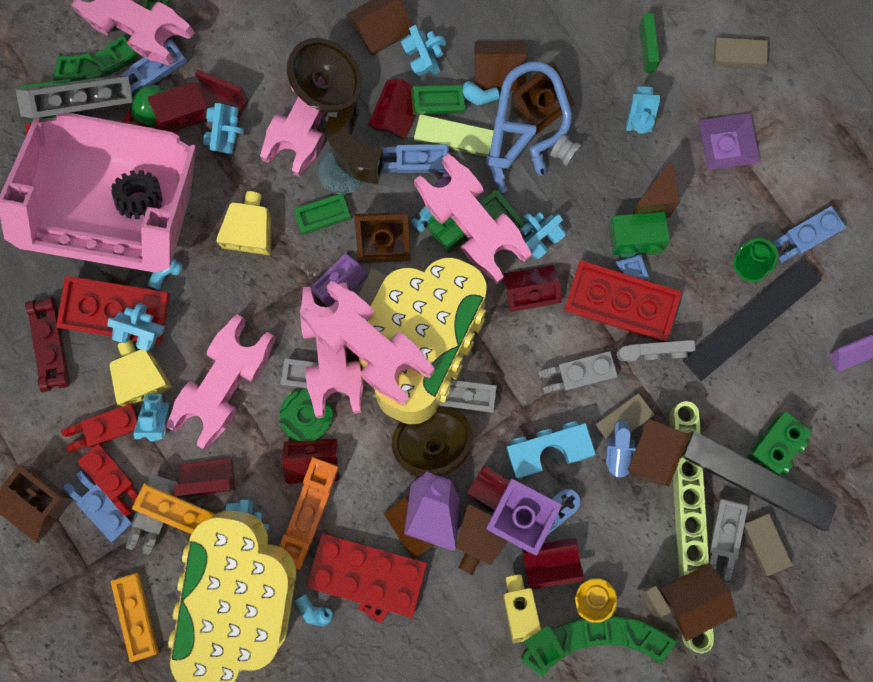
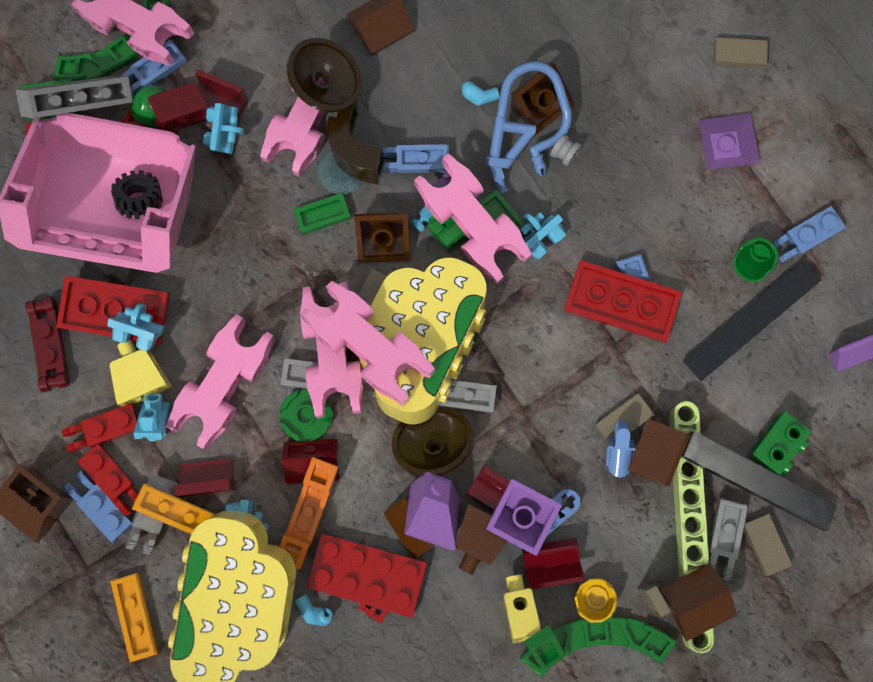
(157, 278): medium azure arm -> none
(246, 226): light yellow torso -> none
(344, 270): medium lavender slope -> none
(394, 108): dark red panel -> none
(418, 42): medium azure hips -> none
(437, 99): green tile -> none
(454, 134): yellowish green tile -> none
(496, 60): reddish brown slope -> none
(532, 288): dark red panel -> none
(571, 441): medium azure arch -> none
(581, 373): light grey hinge -> none
(639, 234): green brick -> none
(643, 110): medium azure hips -> none
(649, 43): green tile -> none
(653, 351): light grey hinge -> none
(662, 195): reddish brown slope -> none

